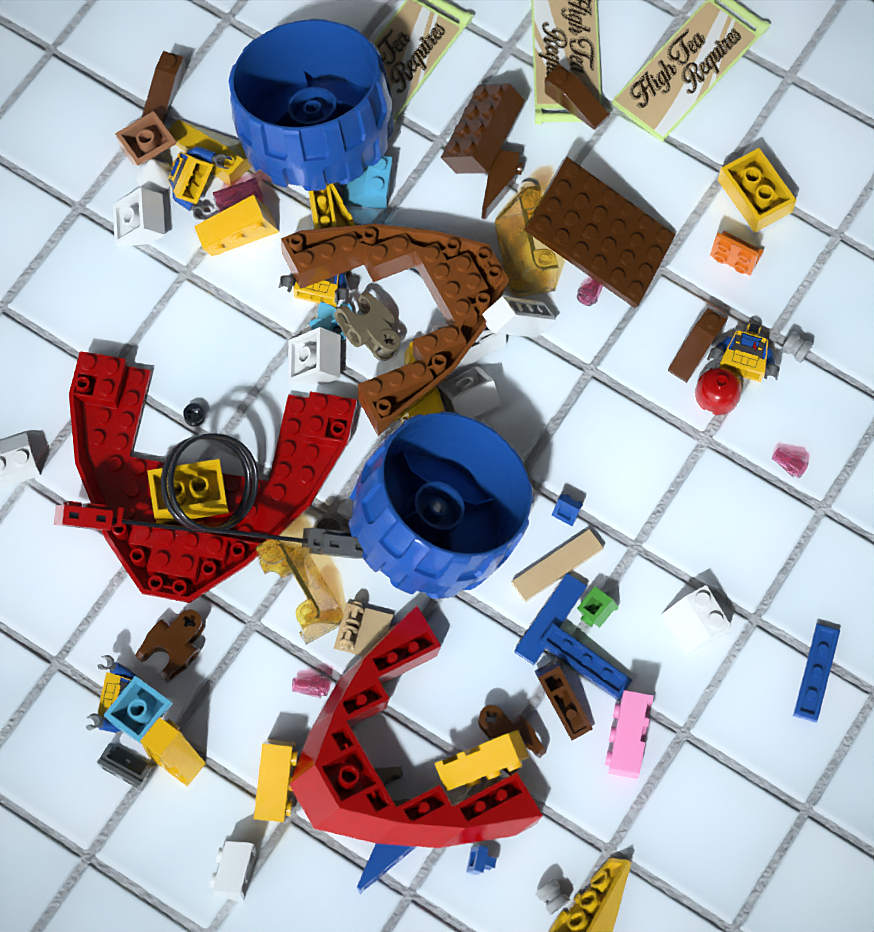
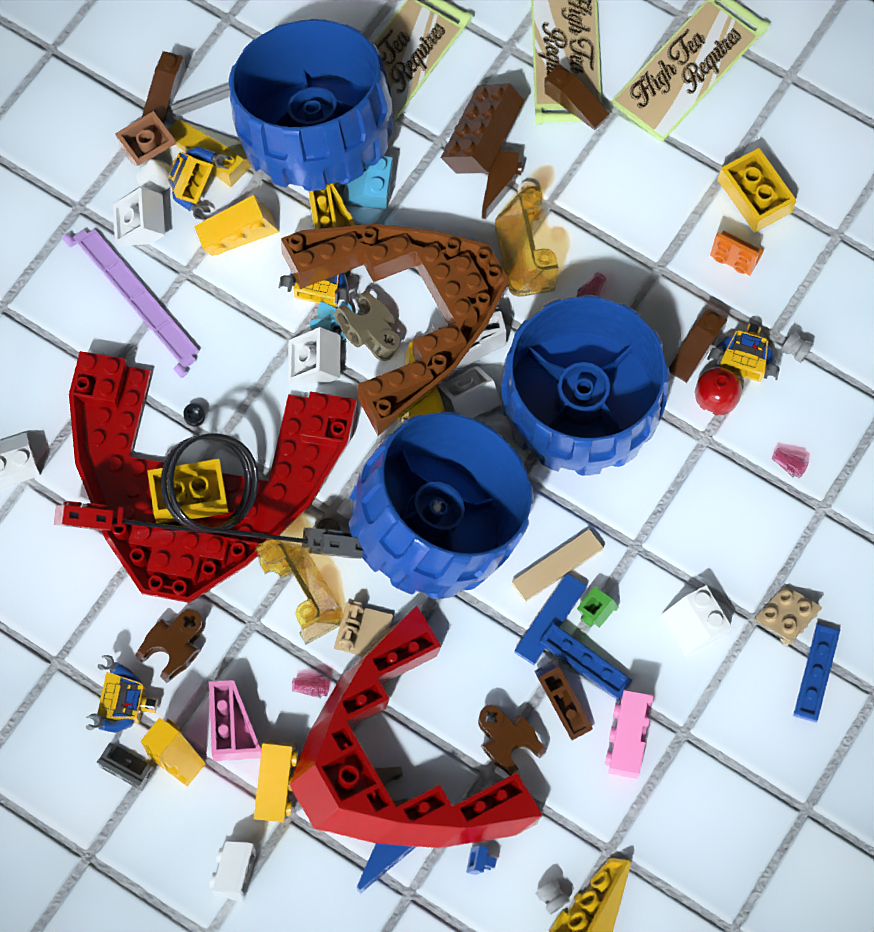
(137, 297): none -> lavender piece
(137, 709): medium azure slope -> none
(201, 100): none -> light grey axle
(230, 727): none -> bright pink wedge
(236, 193): clear pink brick -> none
(482, 761): yellow wedge -> none
(518, 317): white brick -> none
(567, 509): blue tile -> none
(594, 348): none -> blue wheel
(600, 232): reddish brown plate -> none
(788, 614): none -> tan hinge

